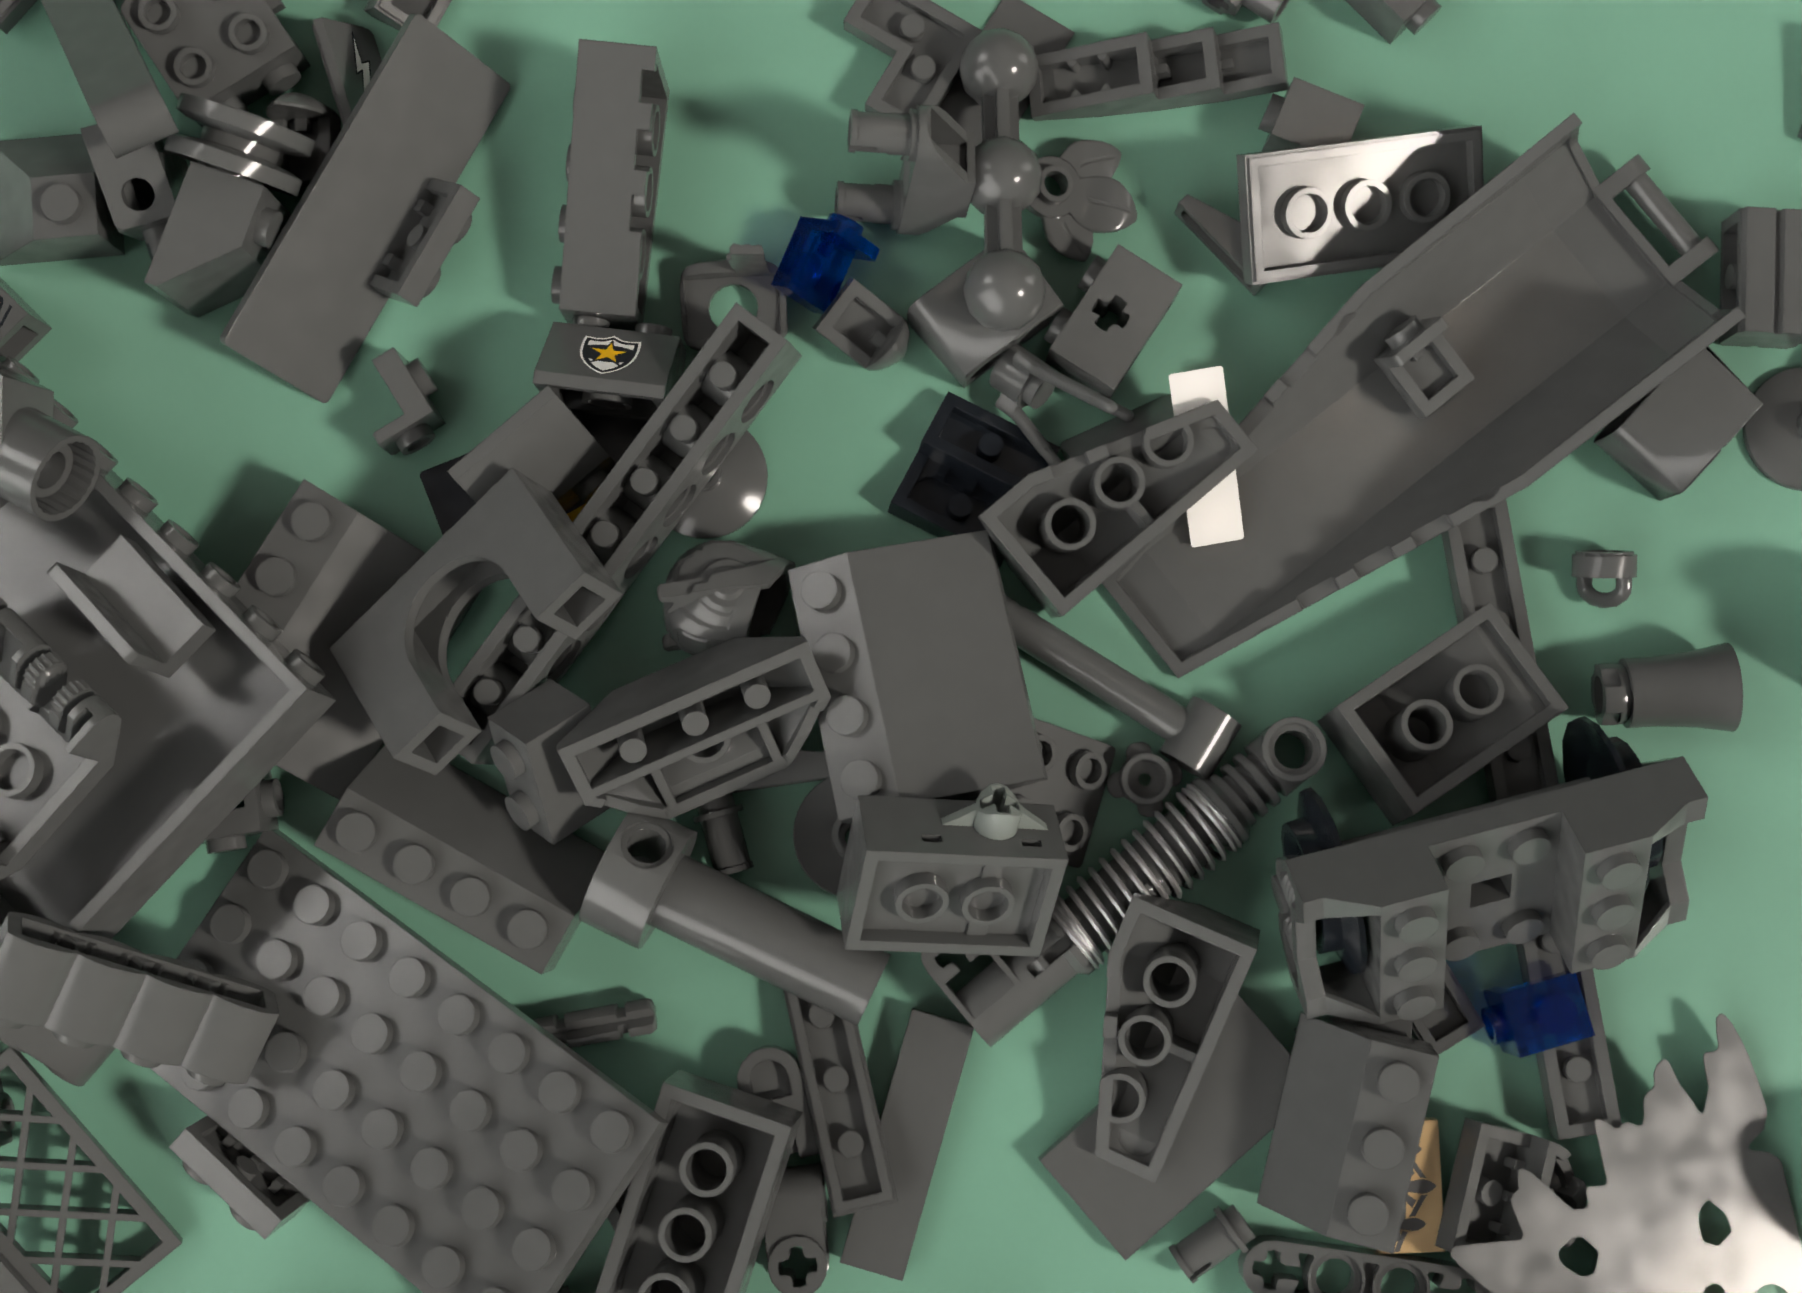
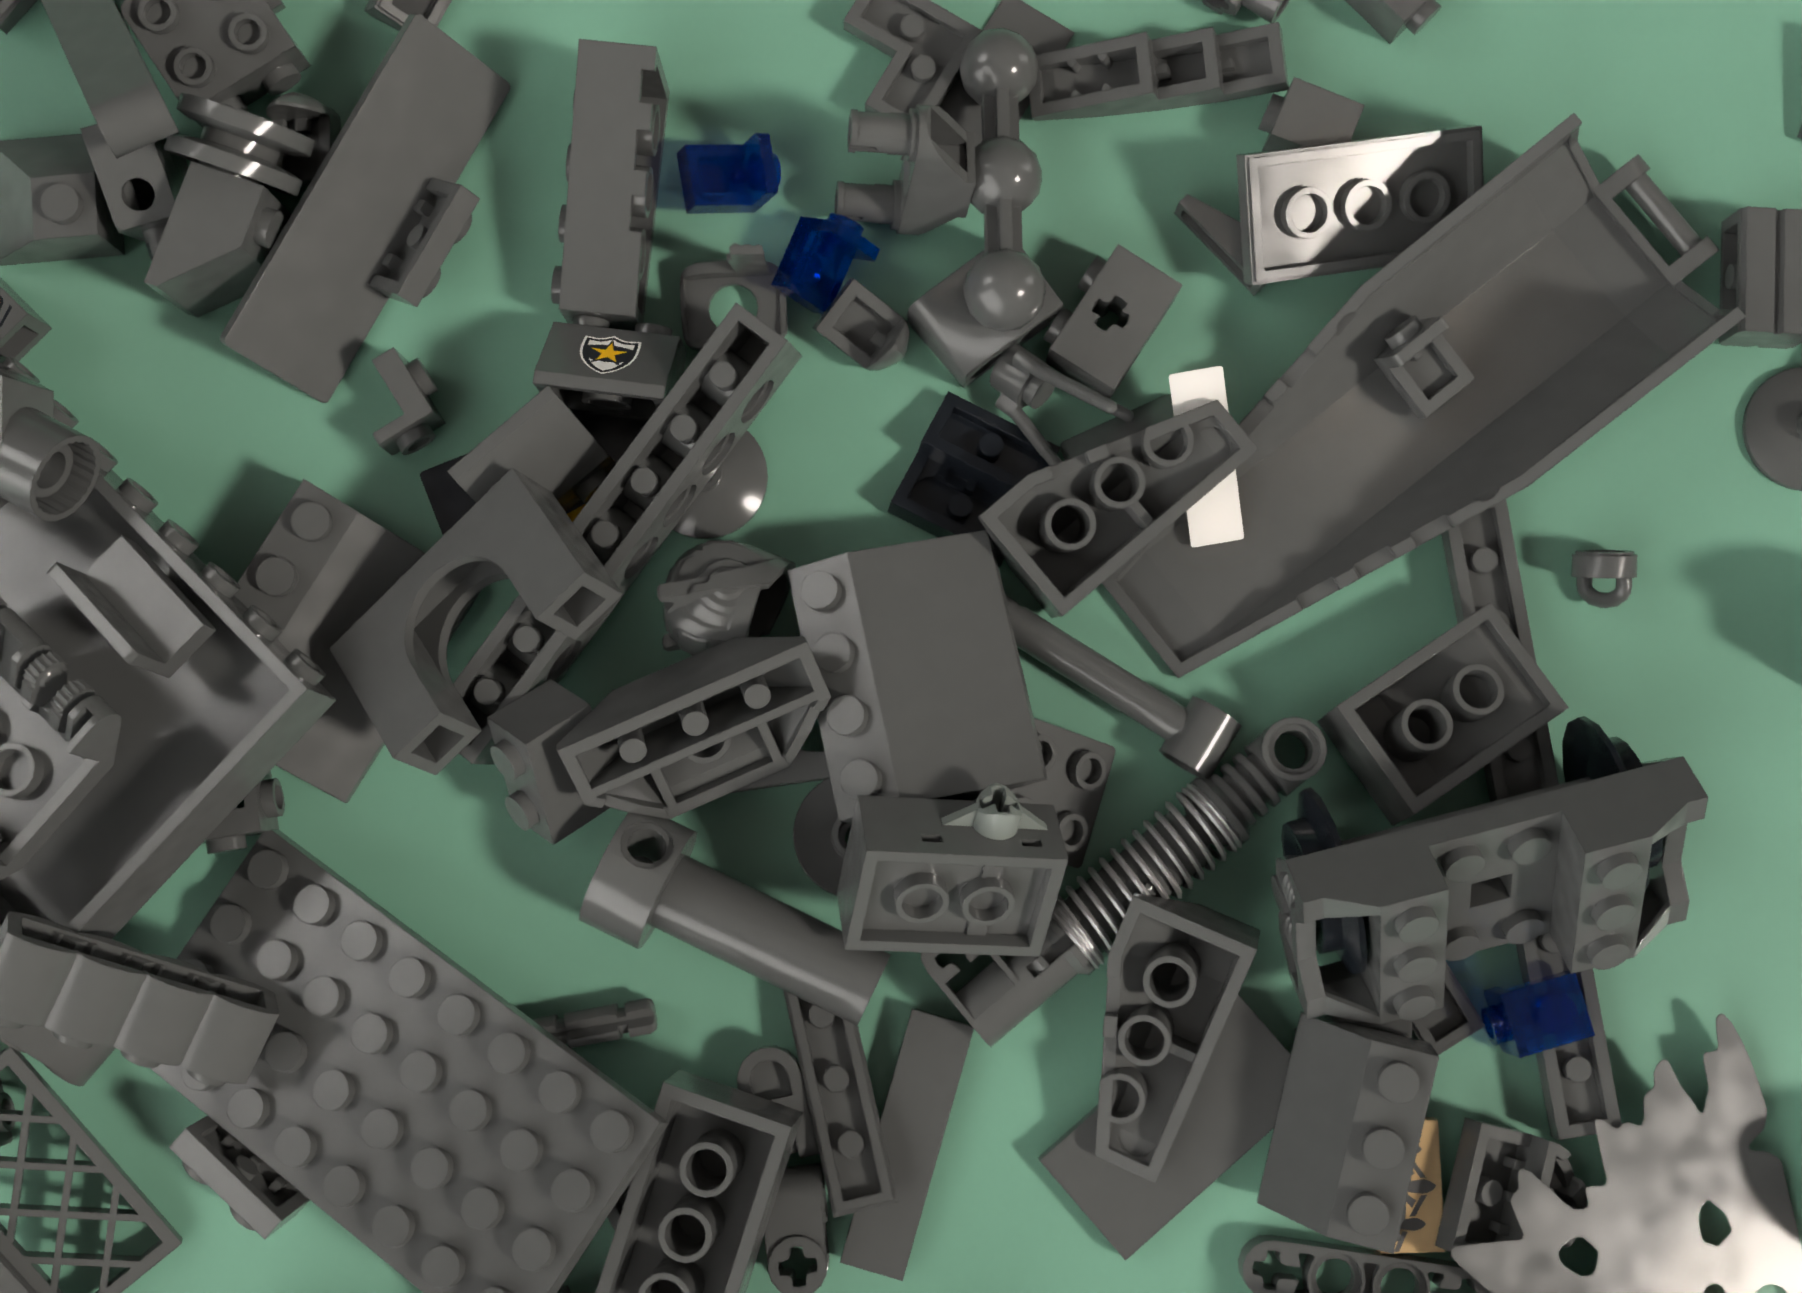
(349, 60): dark grey slope -> none
(463, 857): dark grey slope -> none
(724, 835): dark grey pin -> none
(729, 176): none -> clear blue bracket
(1087, 200): dark grey plate -> none
(1162, 777): dark grey plate -> none
(1212, 1242): dark grey pin -> none
(1671, 690): dark grey plant -> none
(1680, 425): dark grey piece -> none

